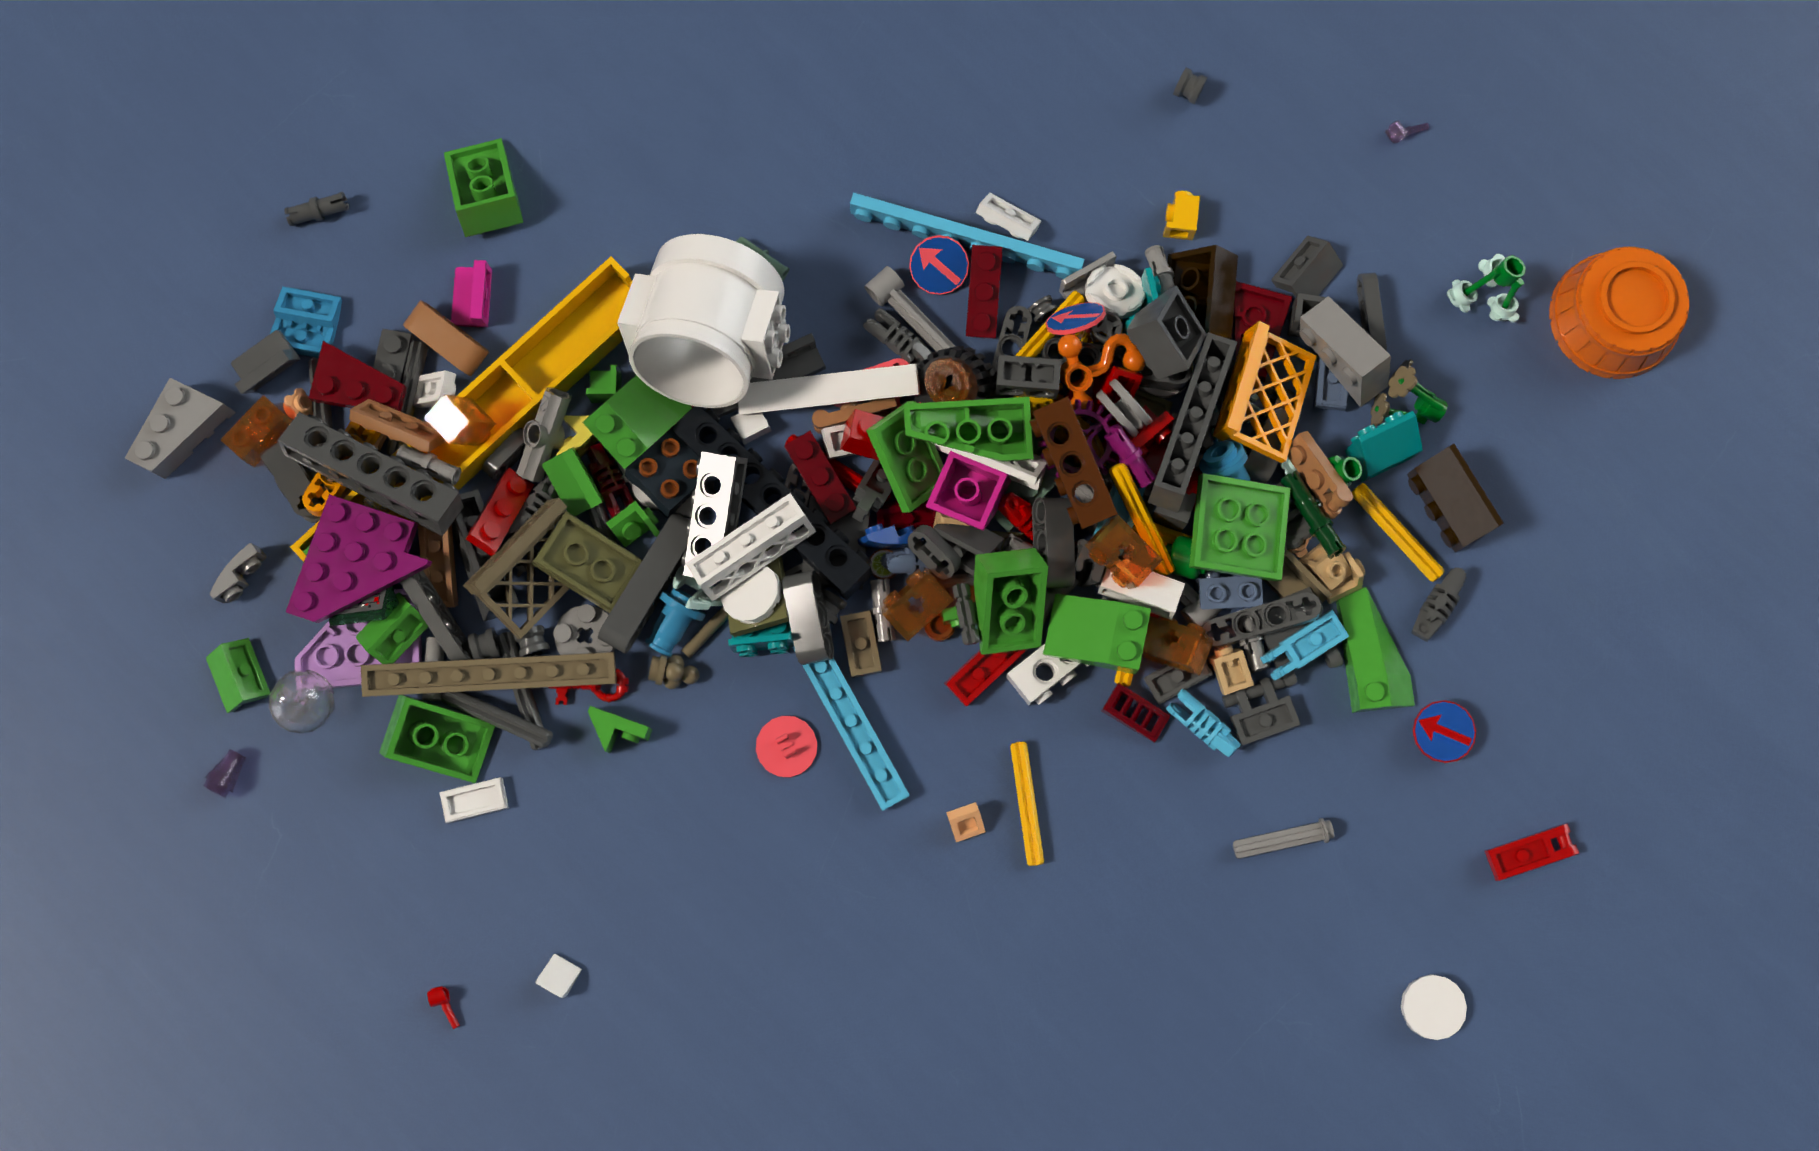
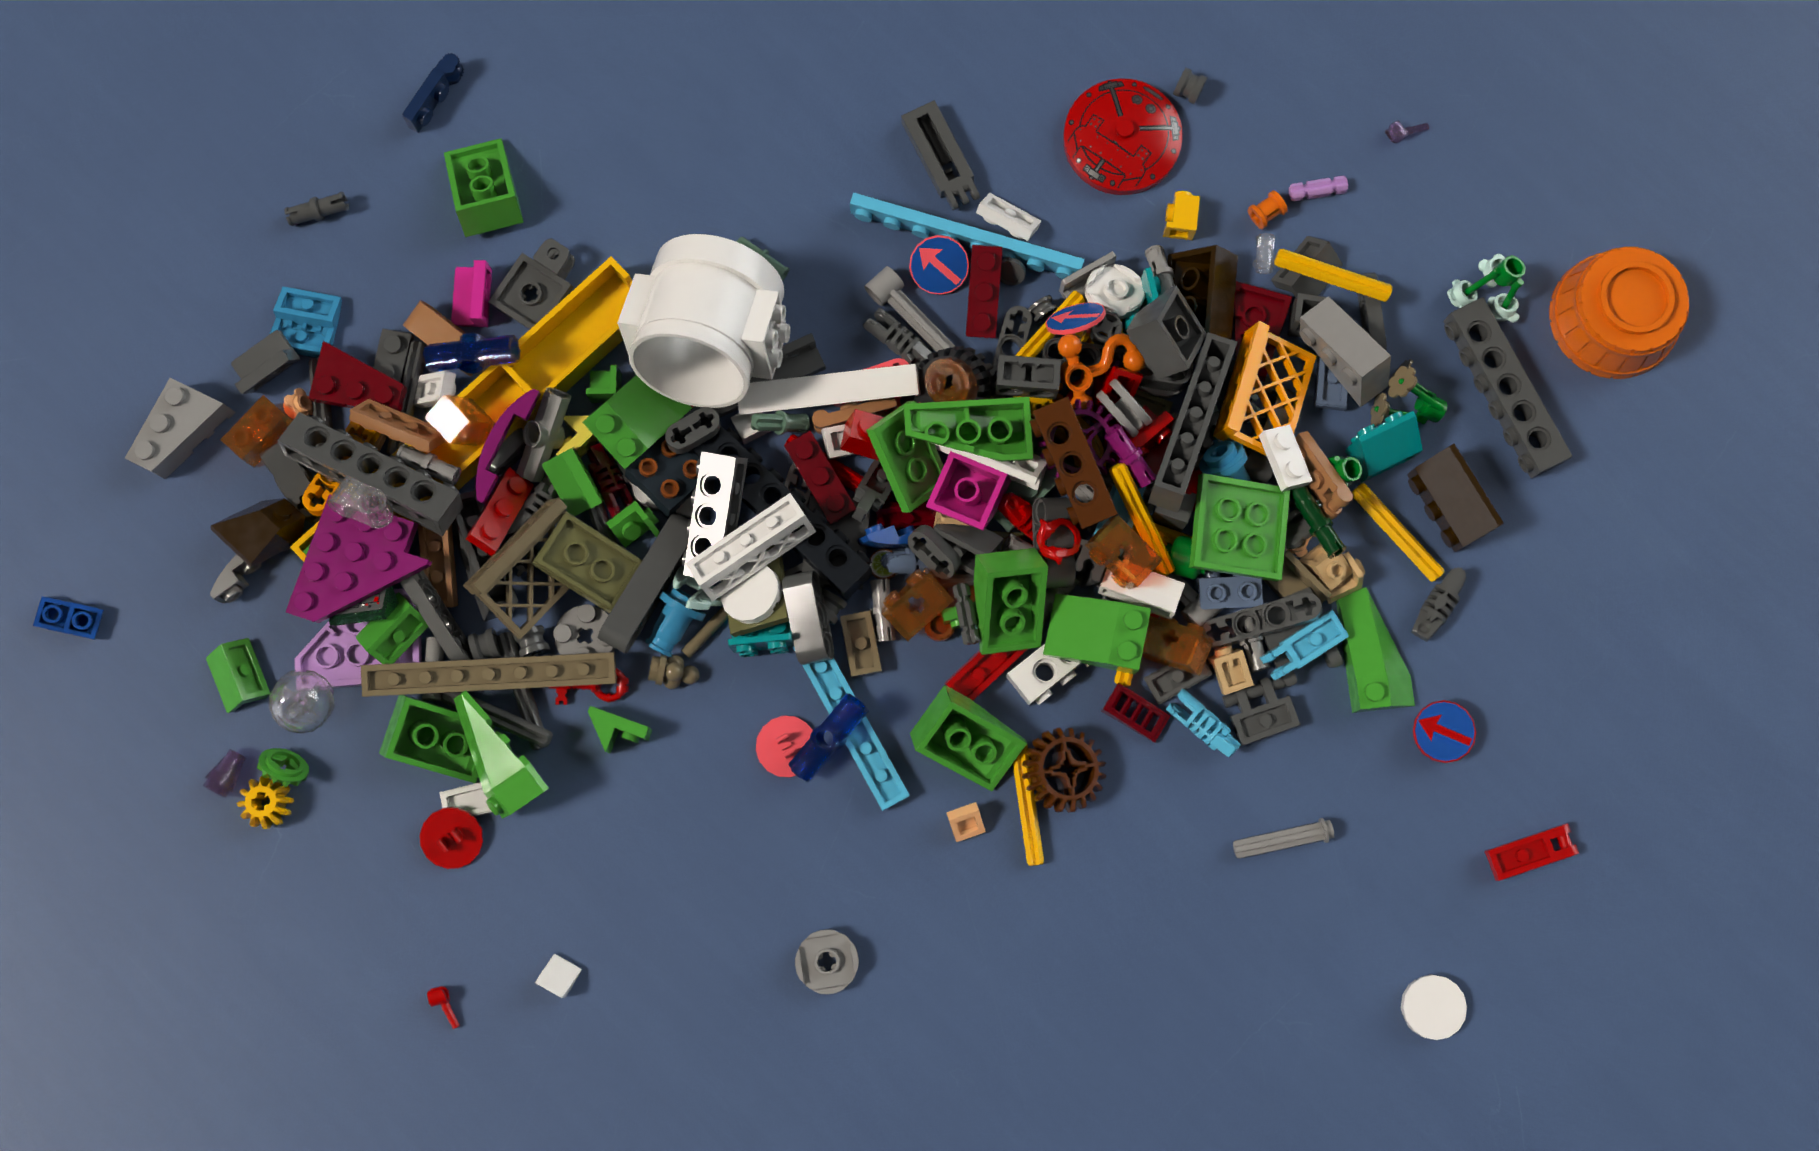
(68, 618): none -> blue slope
(261, 530): none -> dark brown slope
(270, 812): none -> yellow gear
(274, 758): none -> bright green gear
(361, 503): none -> clear piece
(433, 91): none -> dark blue hinge
(451, 837): none -> red piece
(472, 353): none -> clear blue piece
(504, 778): none -> bright green wedge
(520, 408): none -> magenta slope
(541, 273): none -> dark grey plate
(696, 436): none -> dark grey beam
(780, 422): none -> sand green axle
(816, 751): none -> clear blue piece
(841, 972): none -> light grey plate
(937, 148): none -> dark grey hinge
(966, 738): none -> bright green slope
(1012, 271): none -> dark grey piece
(1052, 552): none -> red piece
(1065, 782): none -> reddish brown gear
(1122, 136): none -> red dish
(1264, 254): none -> clear pin
(1267, 209): none -> orange bush
(1285, 458): none -> white plate
(1318, 188): none -> lavender axle
(1333, 275): none -> yellow axle
(1508, 371): none -> dark grey brick

